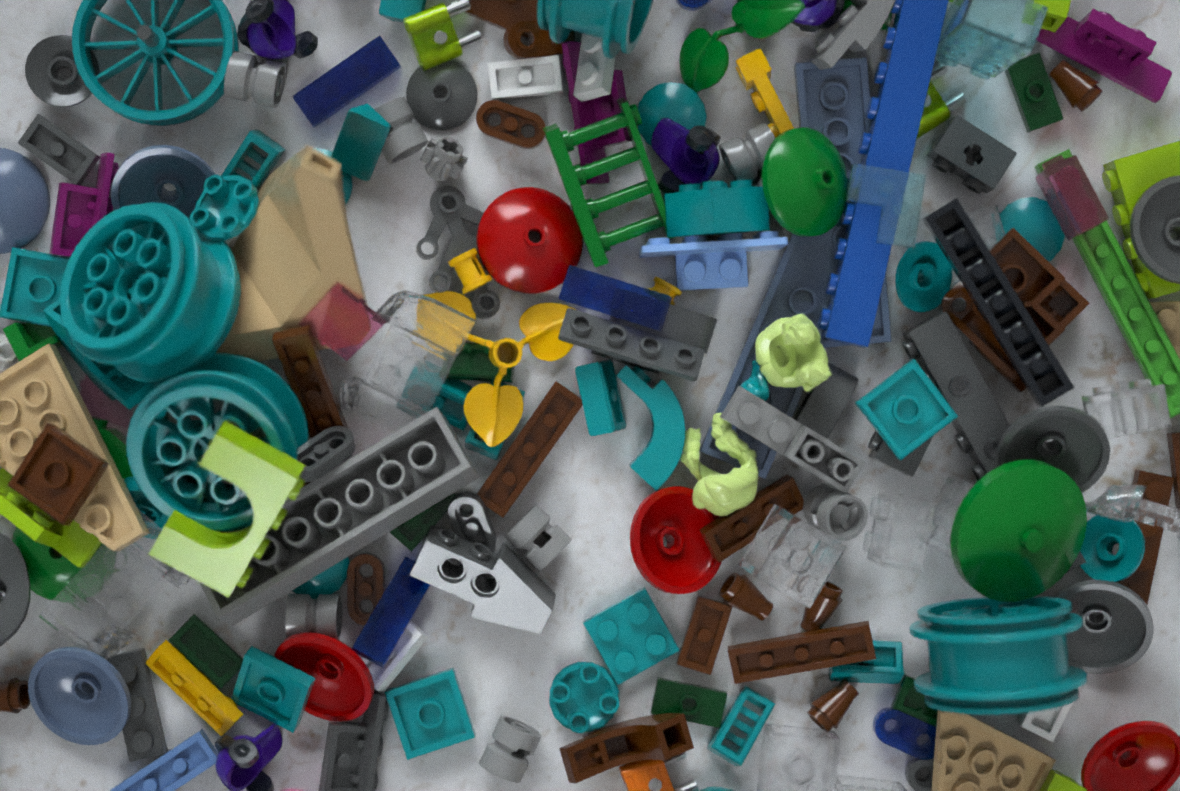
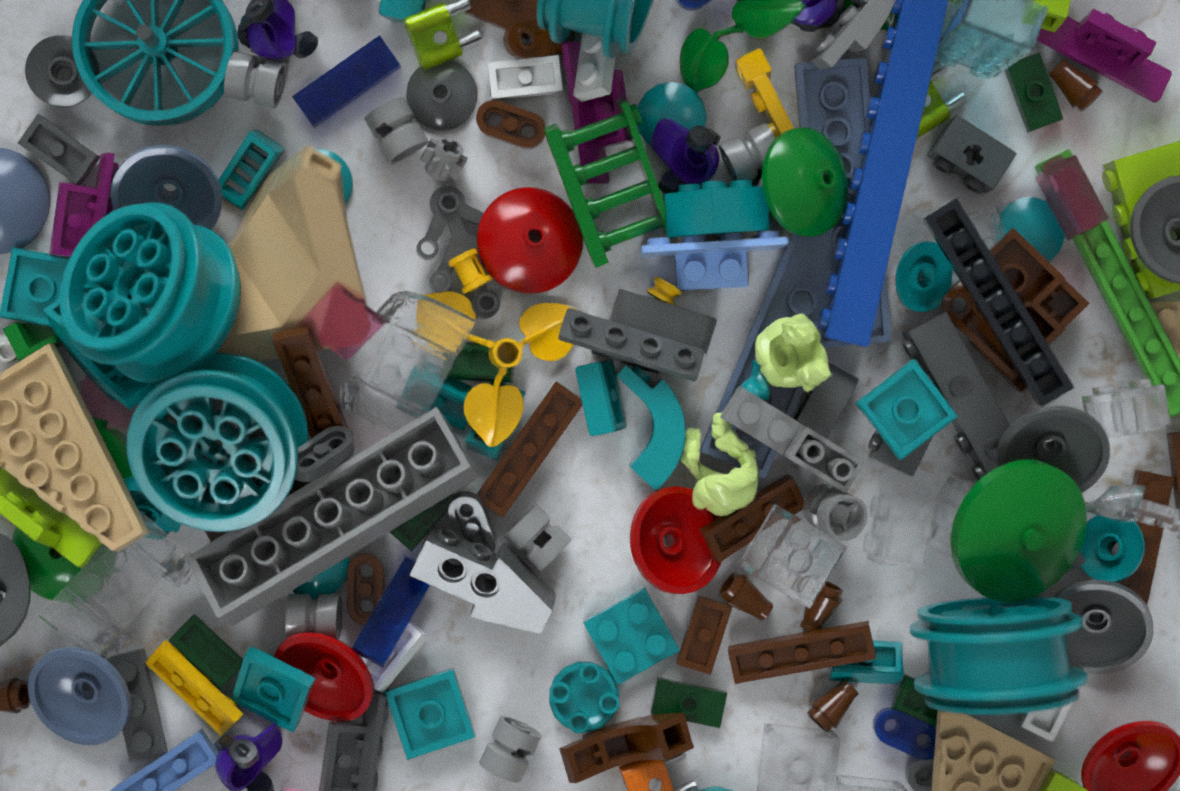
(58, 474): reddish brown plate -> none
(225, 207): teal dish -> none
(265, 478): lime arch -> none
(360, 141): teal slope -> none
(615, 298): clear blue plate -> none
(737, 758): teal slope -> none
(898, 195): clear light blue tile -> none

